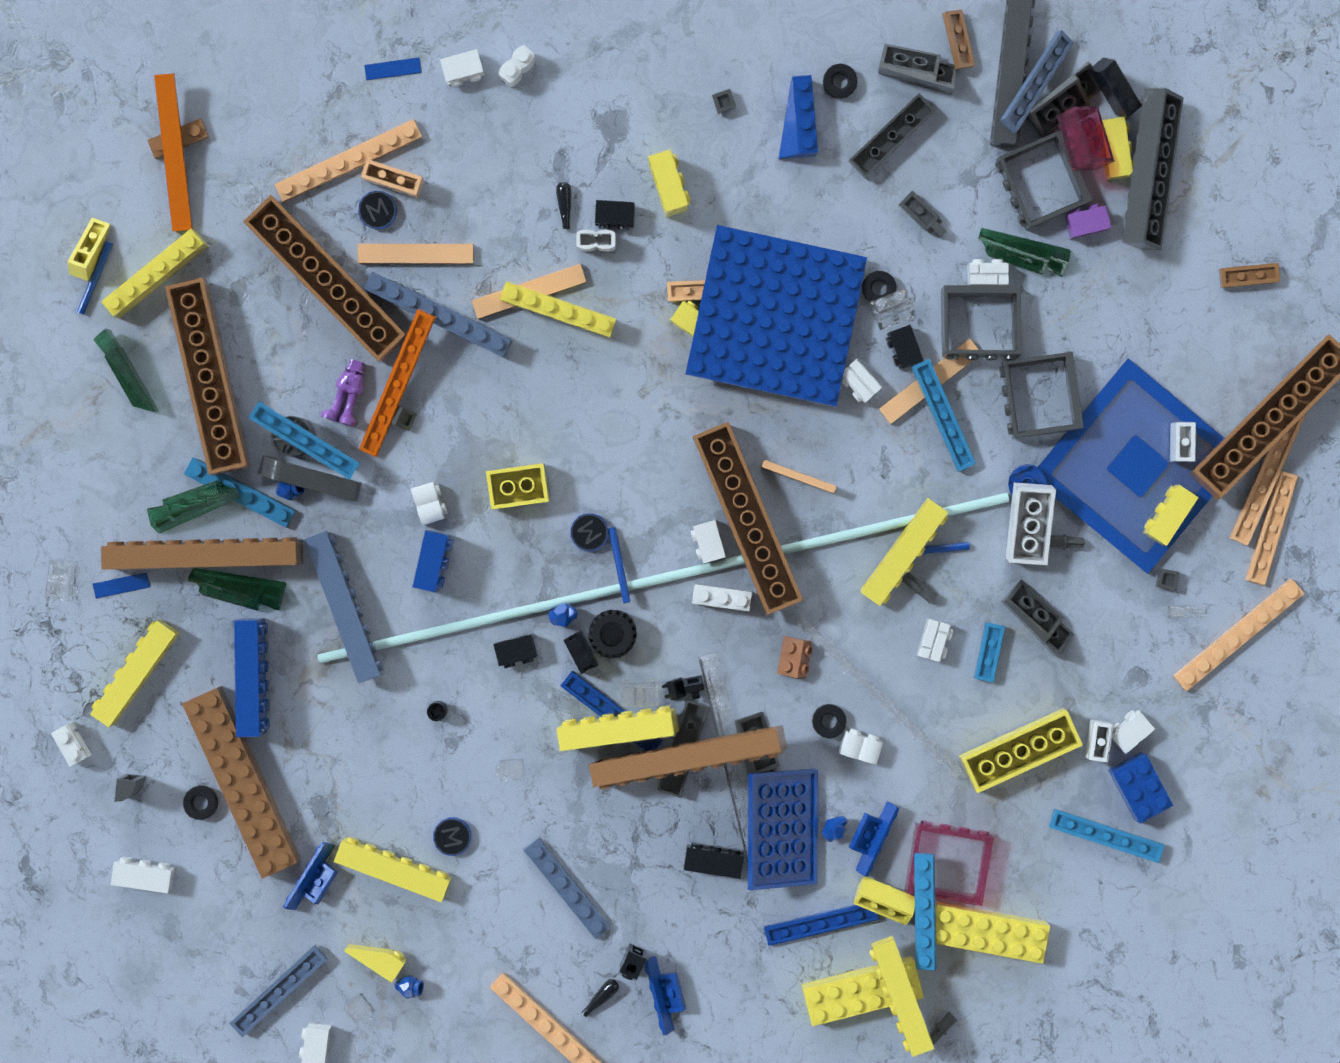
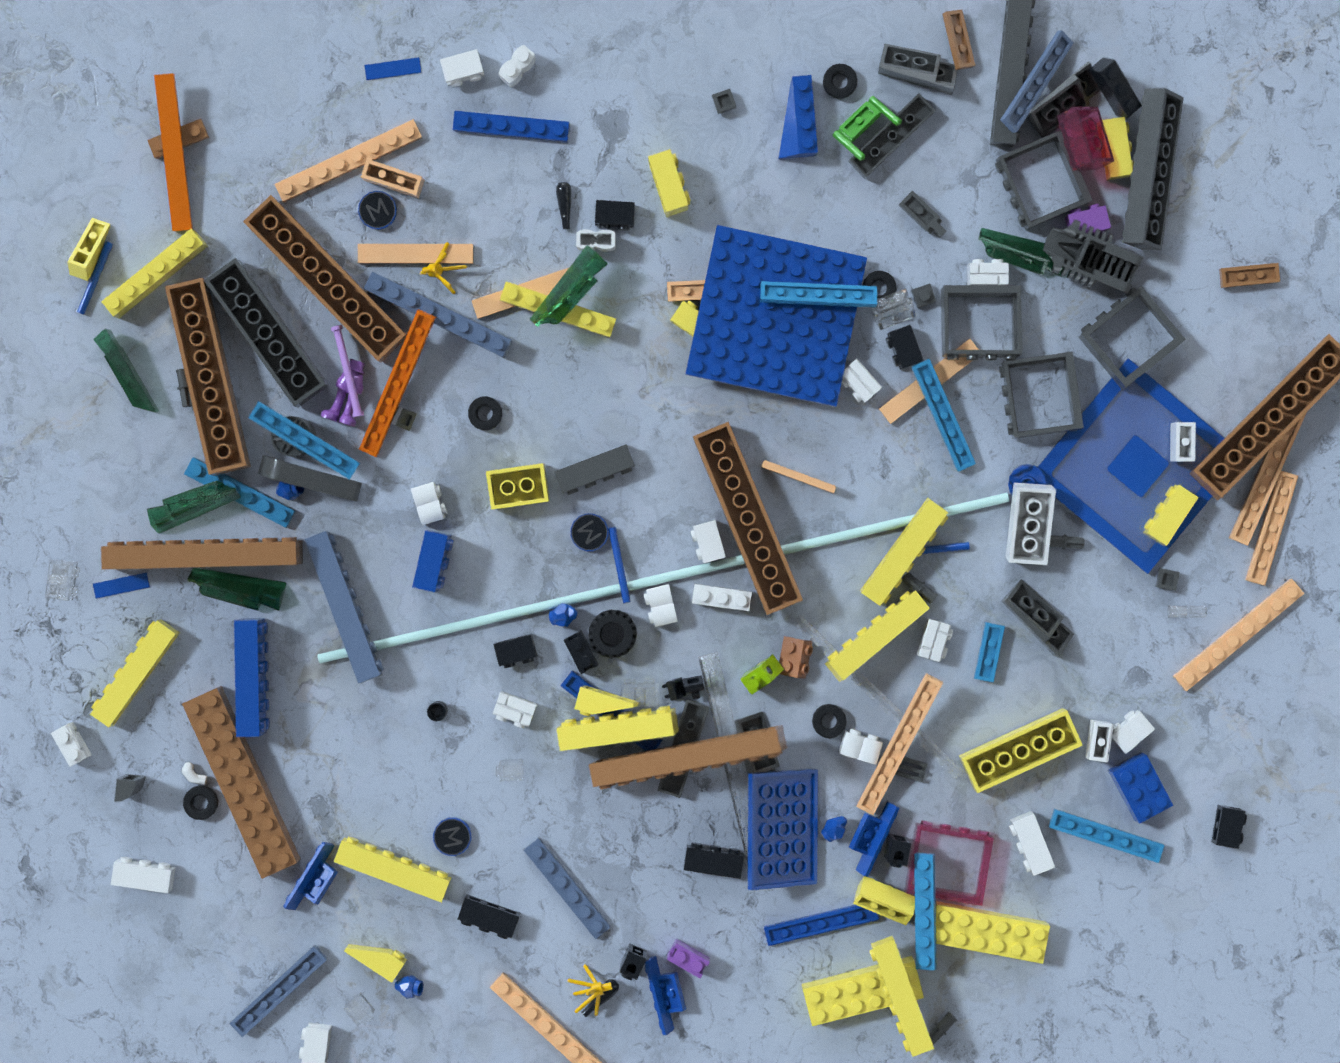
(183, 387): none -> dark grey axle
(191, 776): none -> white arm
(266, 332): none -> dark grey brick
(347, 371): none -> lavender bar
(436, 269): none -> yellow plant
(473, 413): none -> black tyre
(488, 916): none -> black brick
(511, 126): none -> blue plate
(514, 709): none -> white brick
(570, 288): none -> clear green wedge
(594, 469): none -> dark grey brick
(596, 989): none -> yellow plant
(598, 701): none -> light yellow slope
(661, 605): none -> white brick
(688, 958): none -> medium lavender brick
(758, 675): none -> lime torso
(818, 294): none -> dark azure plate
(860, 122): none -> bright green plate
(877, 635): none -> light yellow brick
(897, 850): none -> black brick
(899, 743): none -> light nougat plate
(921, 771): none -> dark grey tile
(923, 295): none -> dark grey plate
(1031, 843): none -> white brick
(1091, 256): none -> dark grey connector
(1104, 360): none -> dark grey window
(1228, 826): none -> black brick

